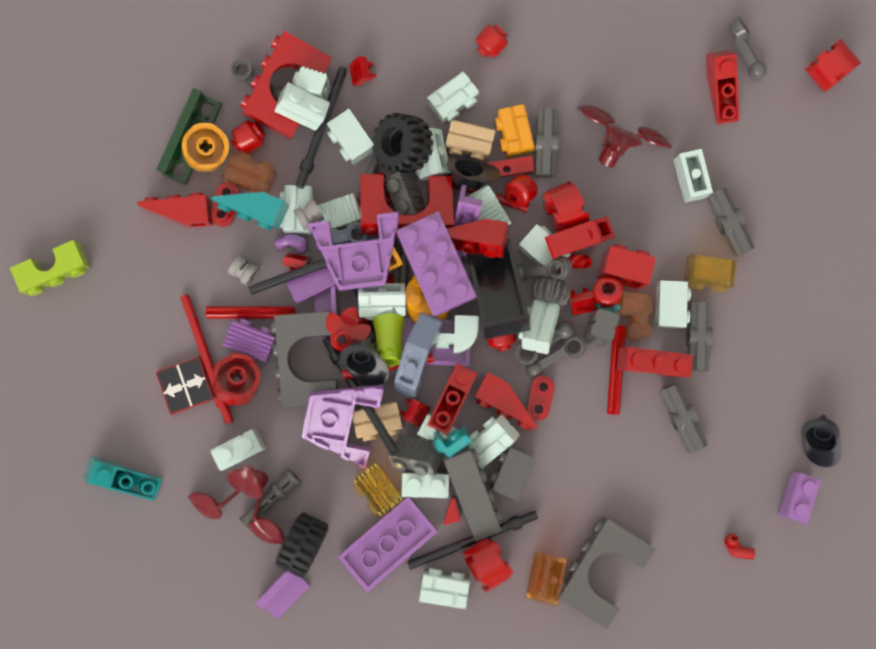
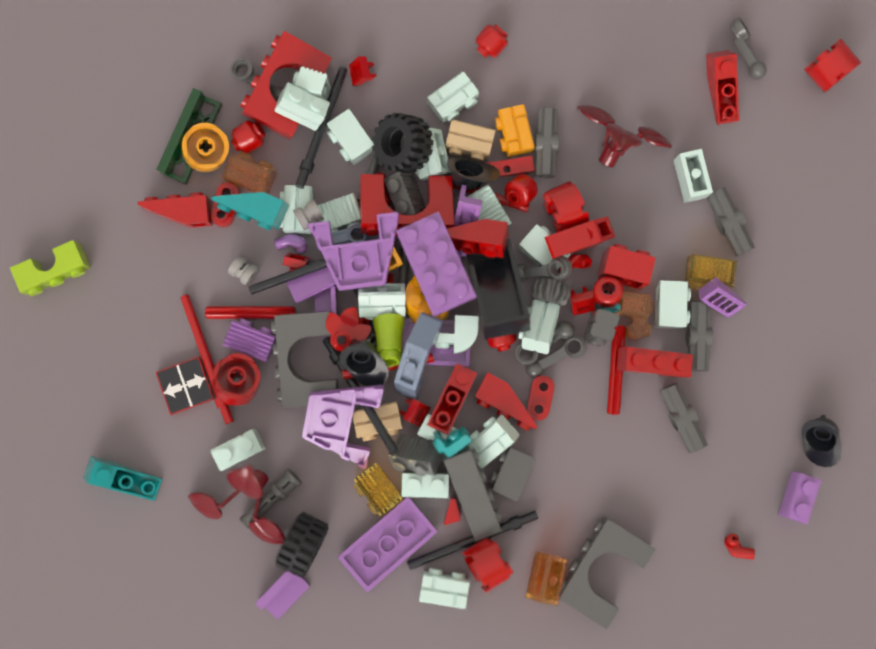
(711, 288): none -> medium lavender slope

